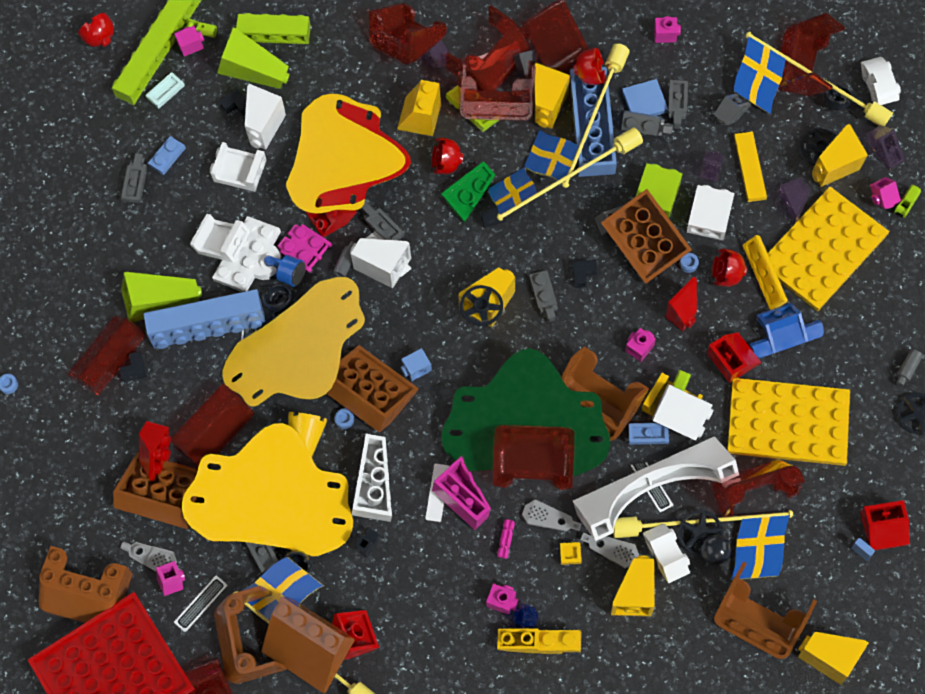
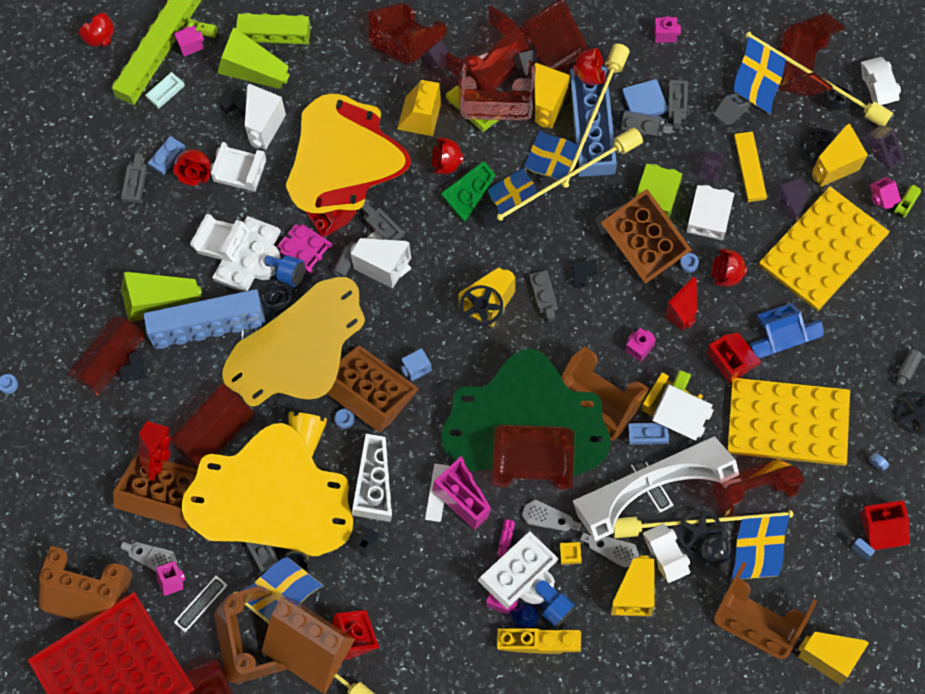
(192, 167): none -> red cylinder
(526, 576): none -> white plate
(765, 272): yellow tile -> none
(878, 461): none -> medium blue tile

